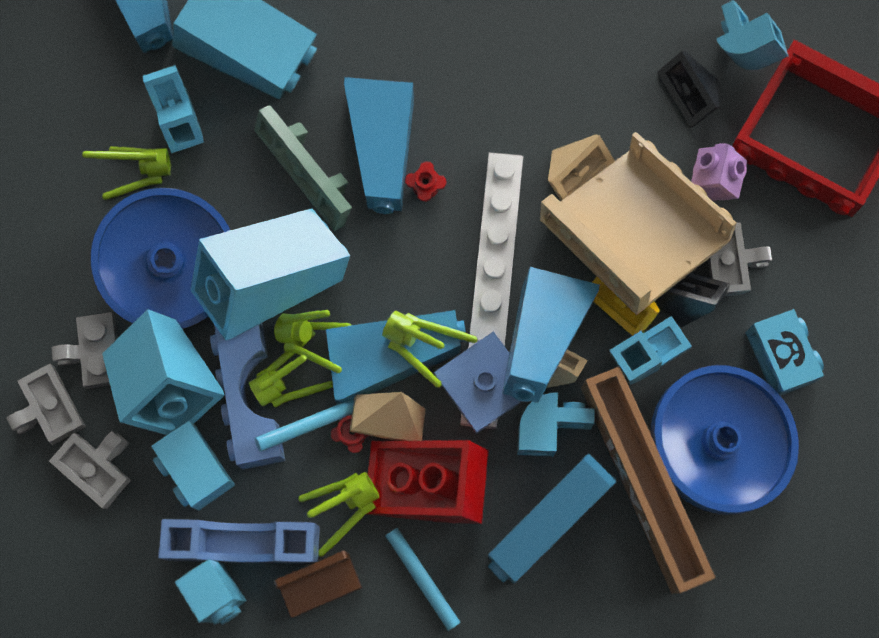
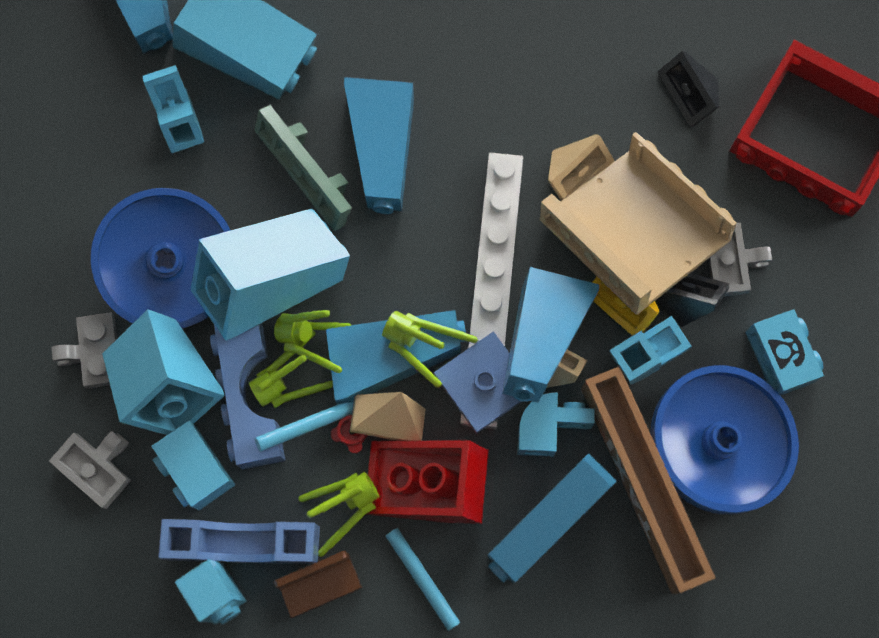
(48, 406): light grey plate -> none
(151, 162): lime plant -> none
(425, 191): red plate -> none
(719, 172): lavender brick -> none
(751, 43): medium azure brick -> none

